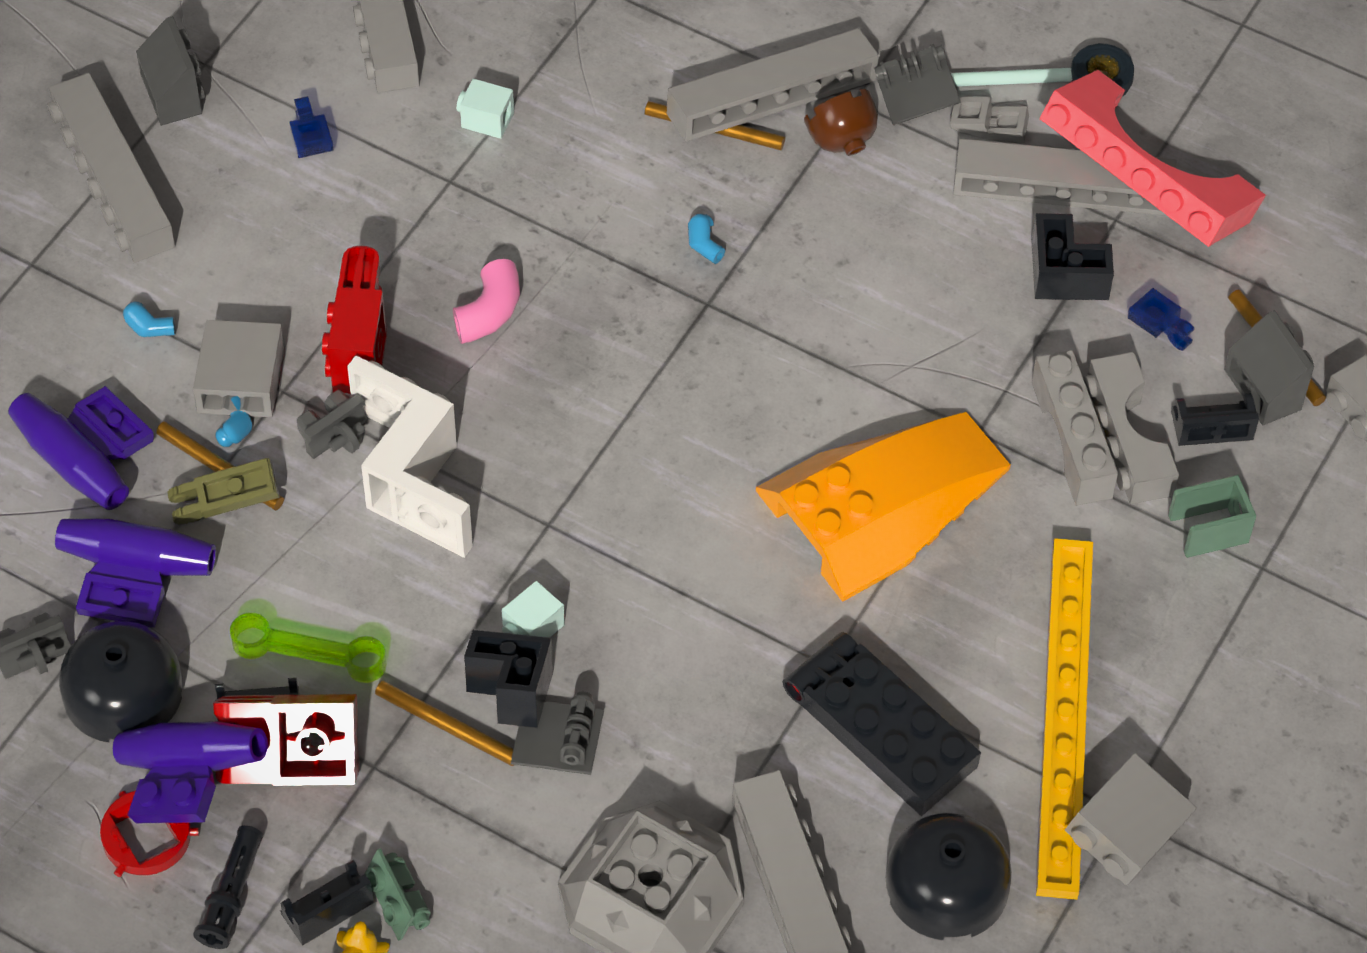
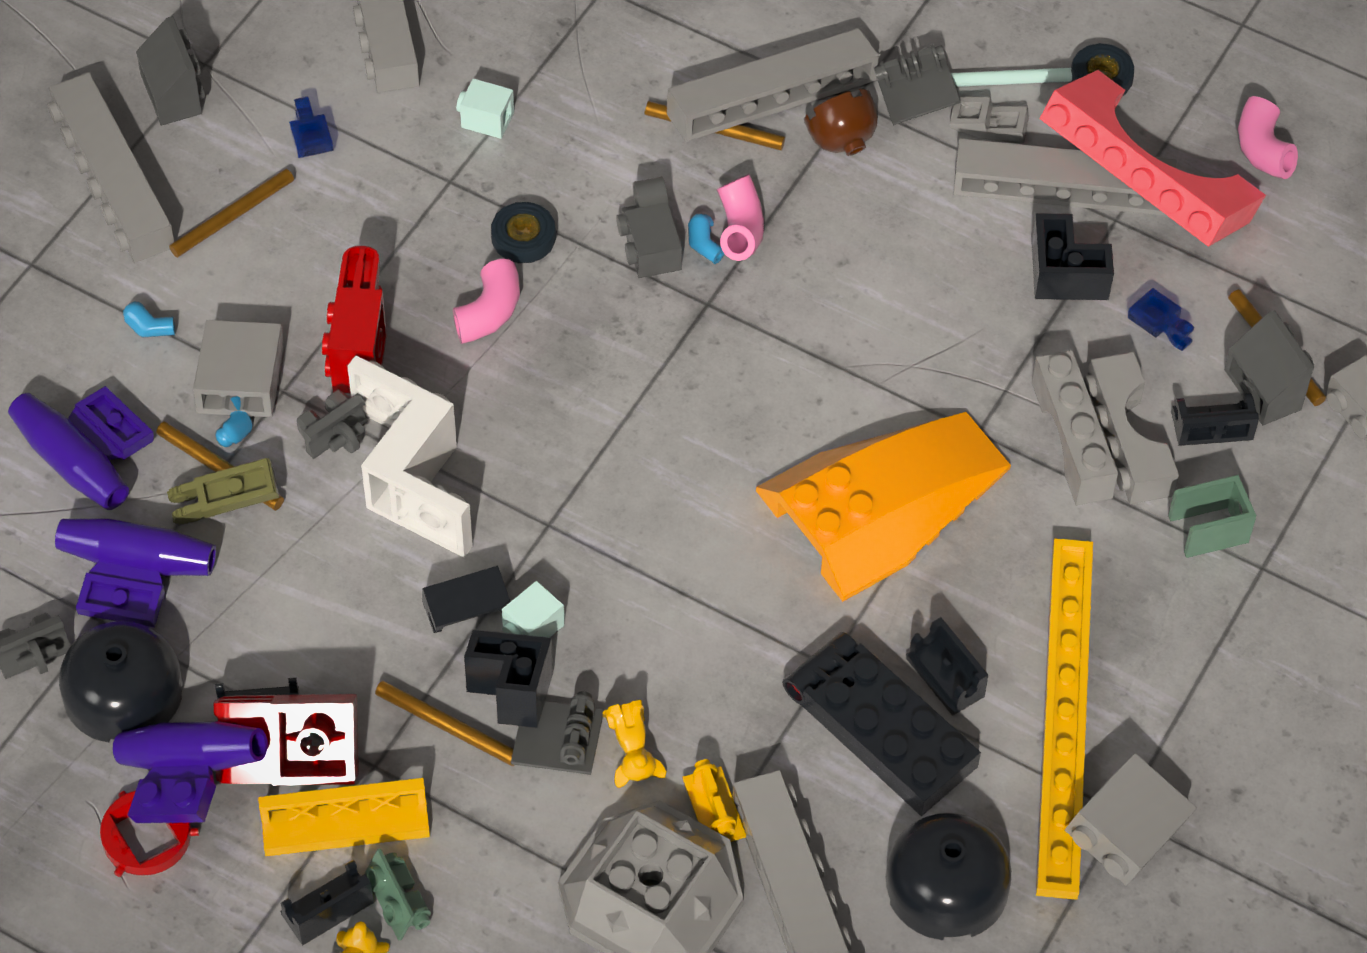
(225, 901): black pin -> none
(231, 213): none -> pearl gold bar
(308, 647): clear neon green piece -> none
(344, 819): none -> yellow fence
(464, 598): none -> black hinge
(528, 246): none -> black bush
(631, 733): none -> yellow animal
(650, 230): none -> dark grey hinge
(713, 800): none -> yellow hinge
(743, 218): none -> bright pink cylinder
(948, 667): none -> black hinge
(1259, 141): none -> bright pink cylinder

